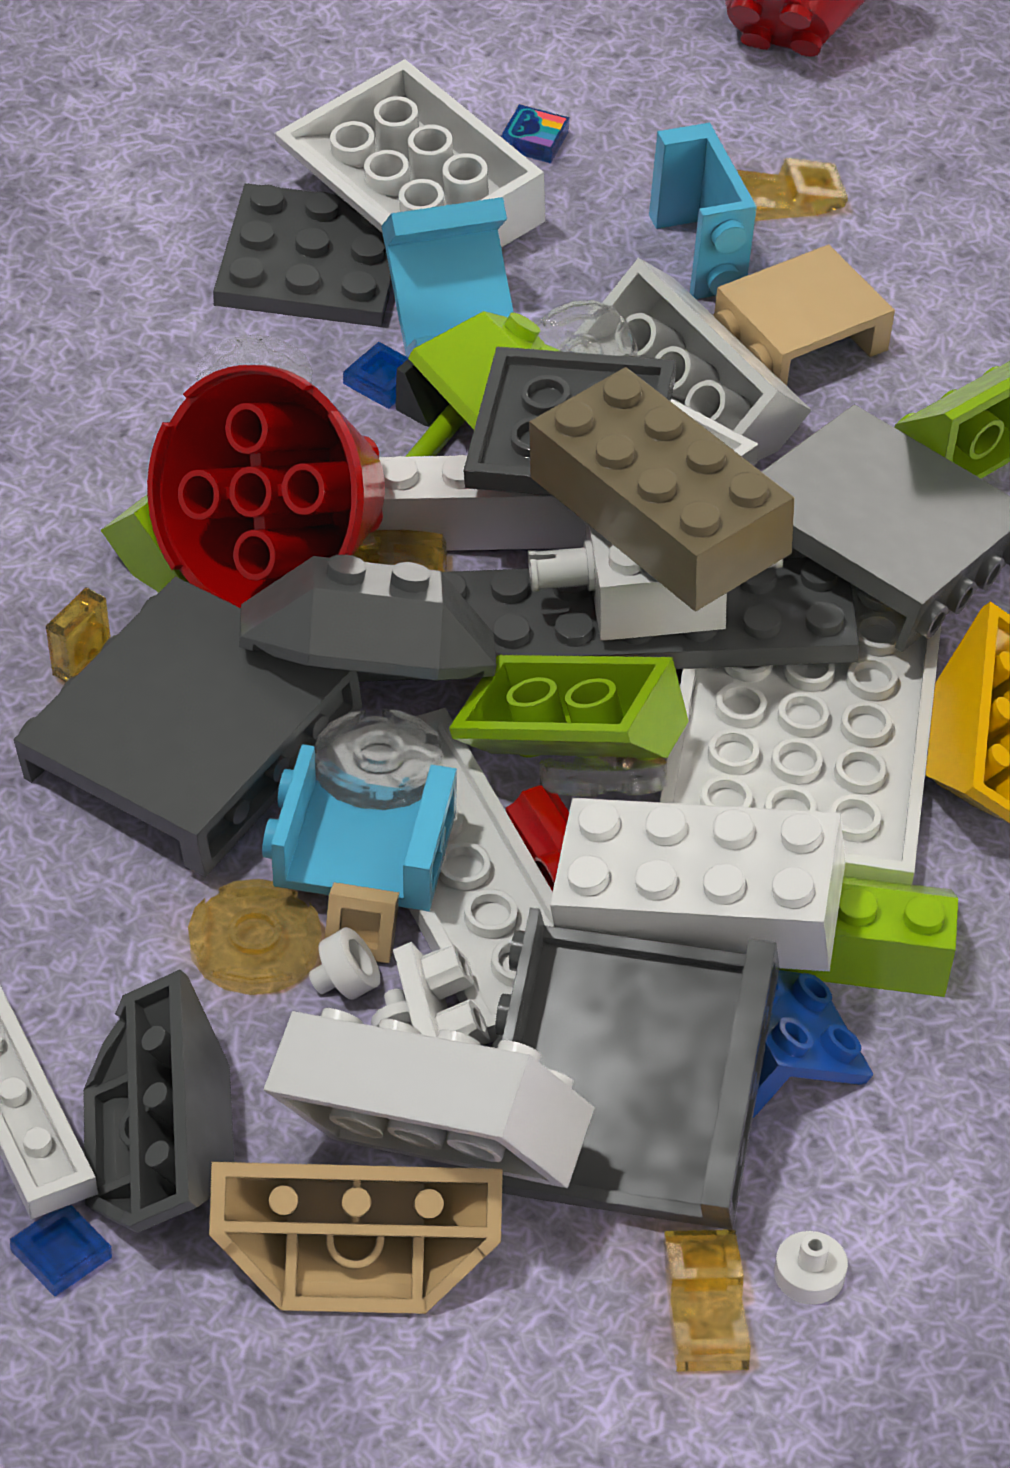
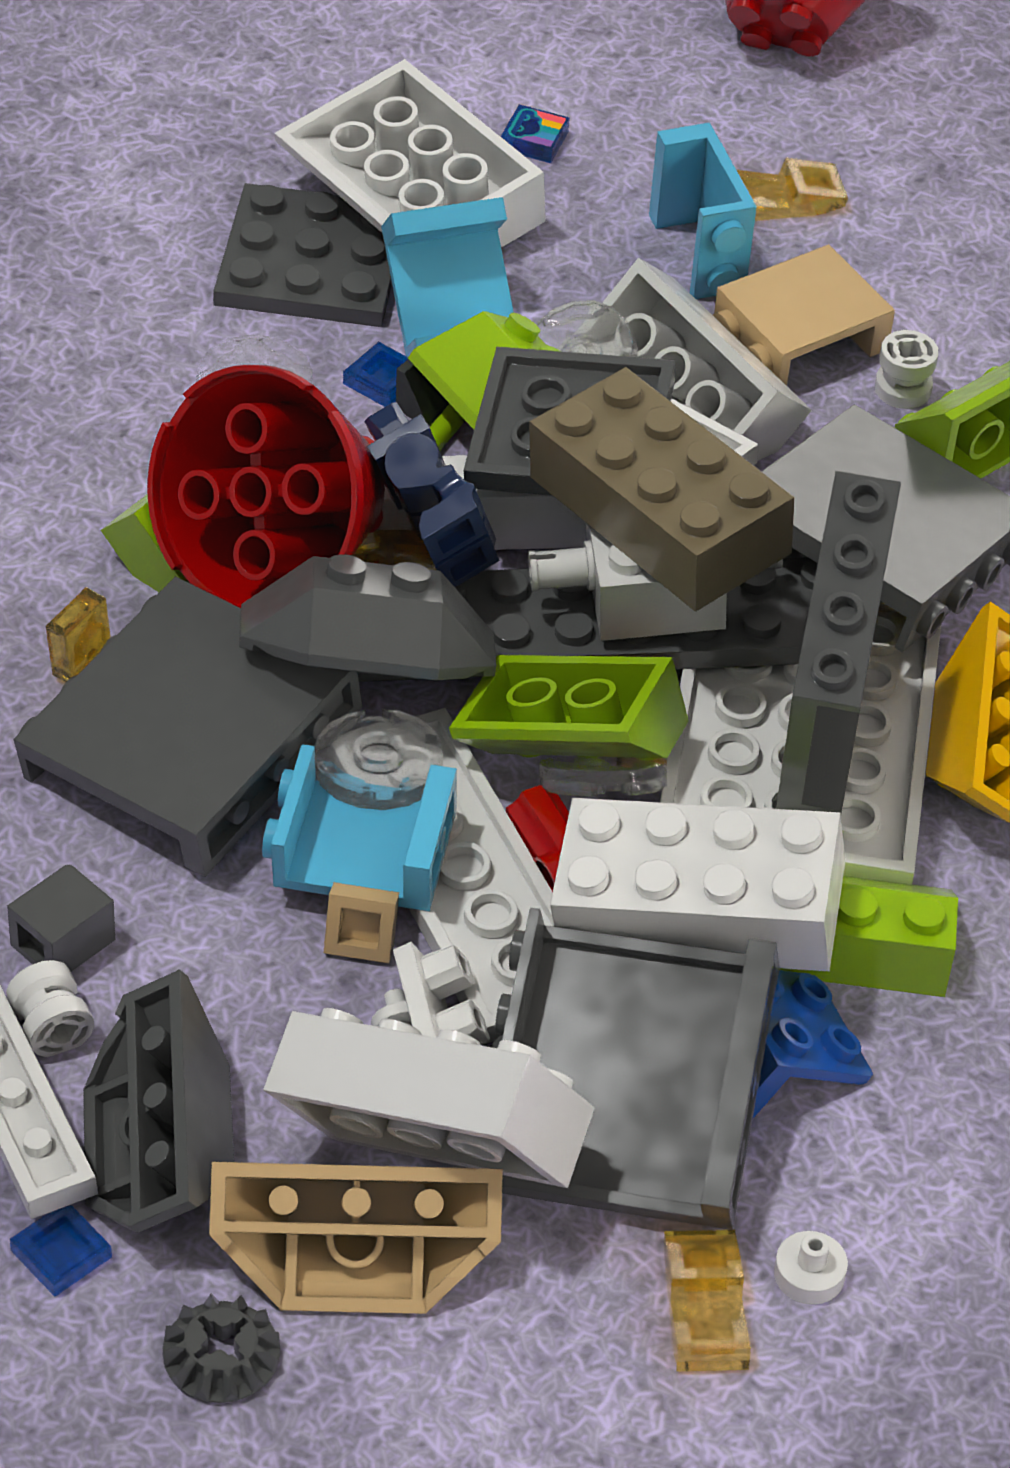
(49, 1006): none -> white wheel
(62, 919): none -> dark grey panel
(219, 1375): none -> dark grey gear
(255, 956): clear yellow tile -> none
(345, 965): white tile -> none
(433, 495): none -> dark blue hips
(837, 643): none -> dark grey panel
(906, 369): none -> white wheel

